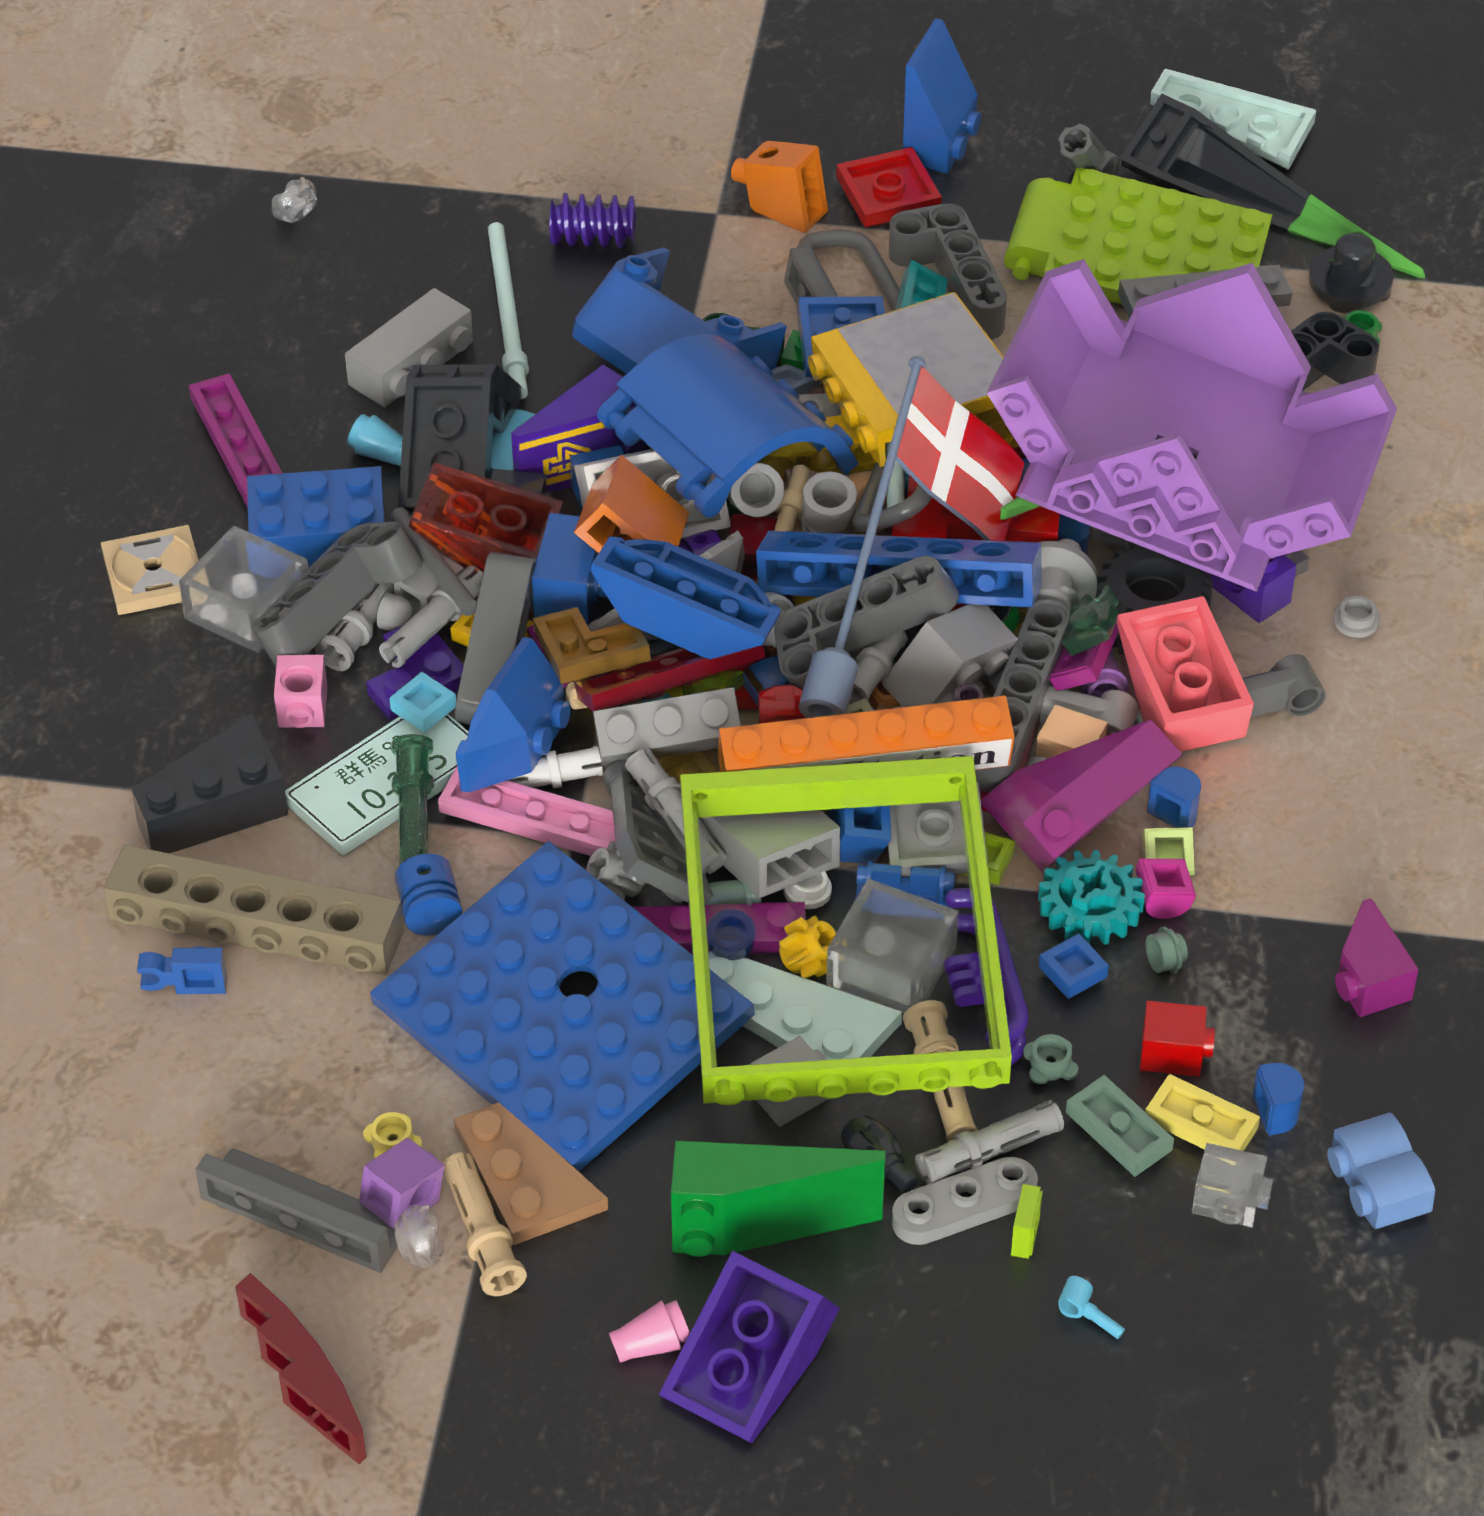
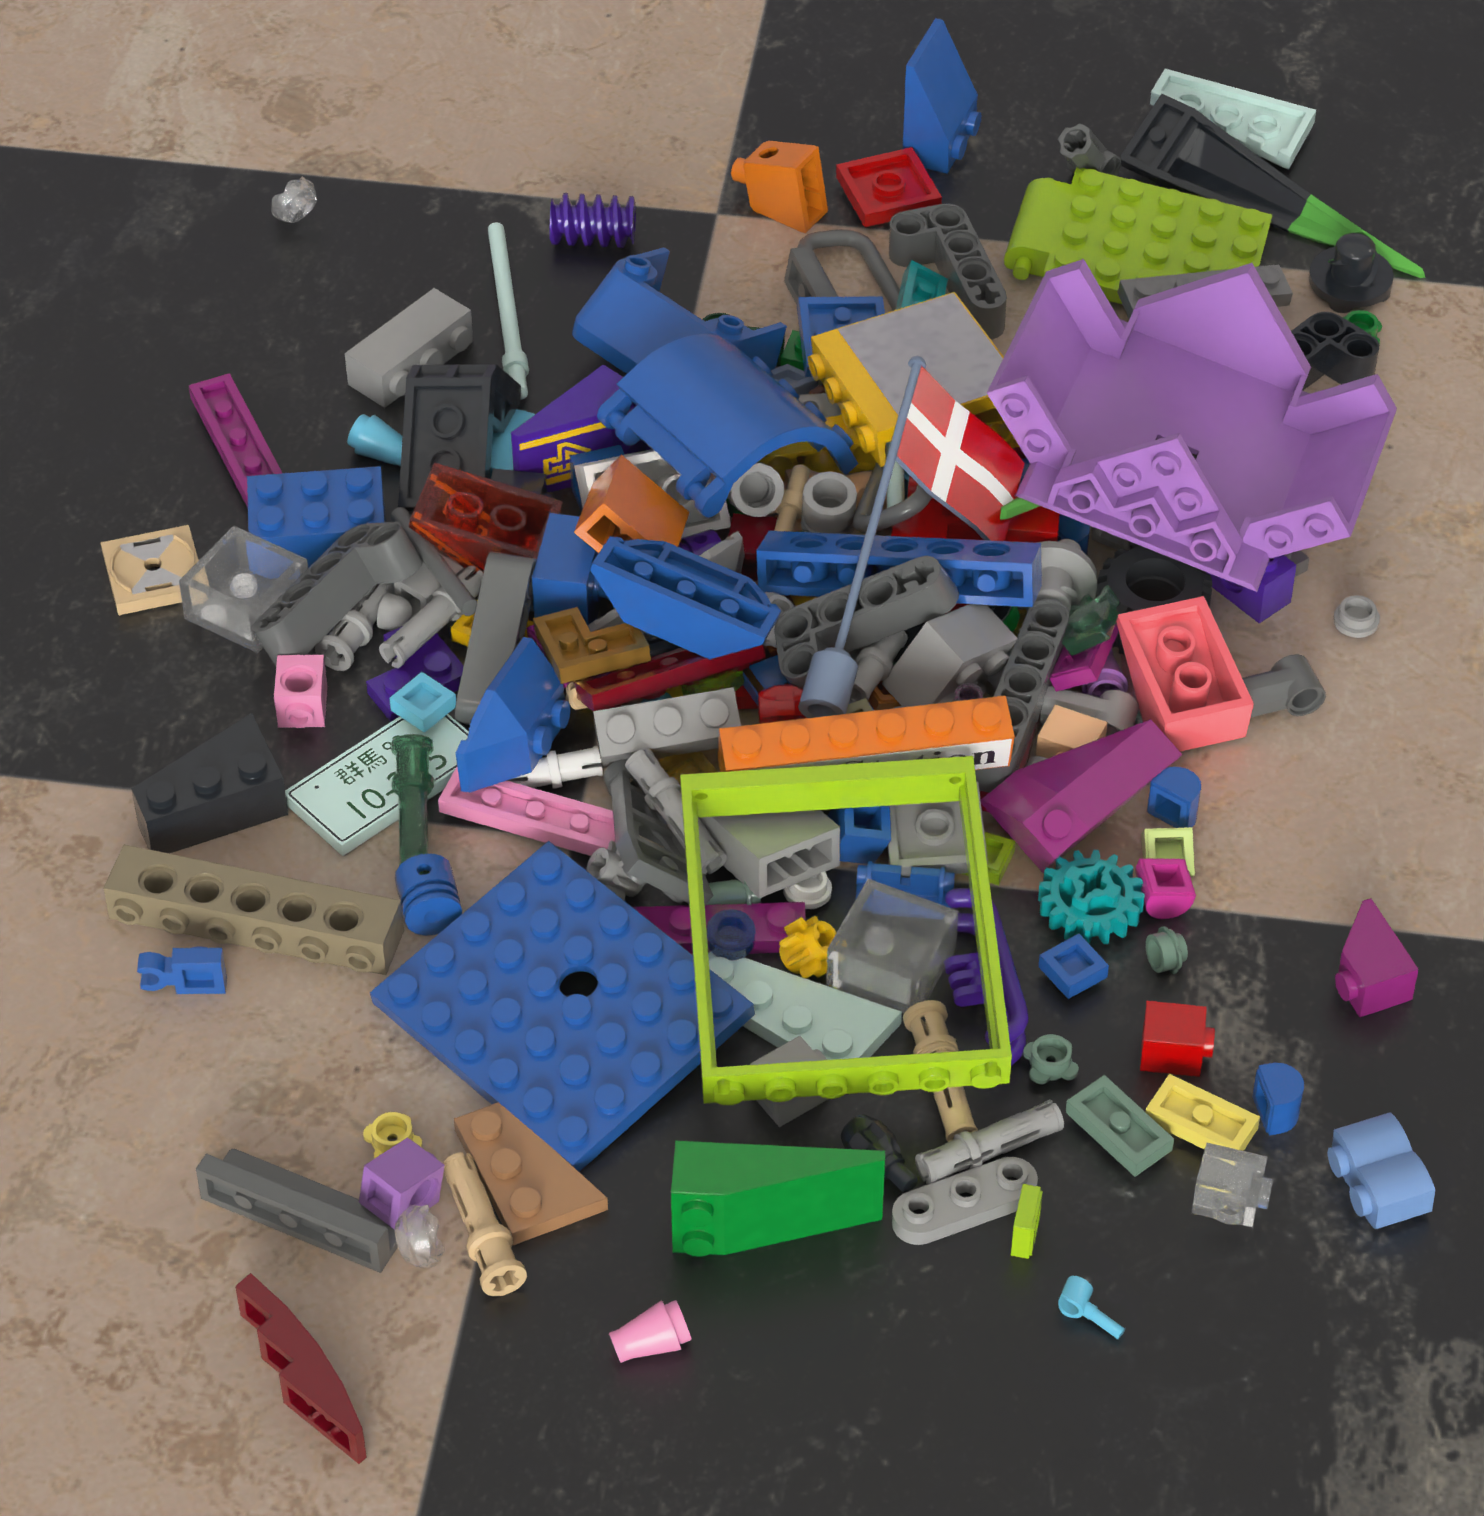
(748, 1347): dark purple slope -> none

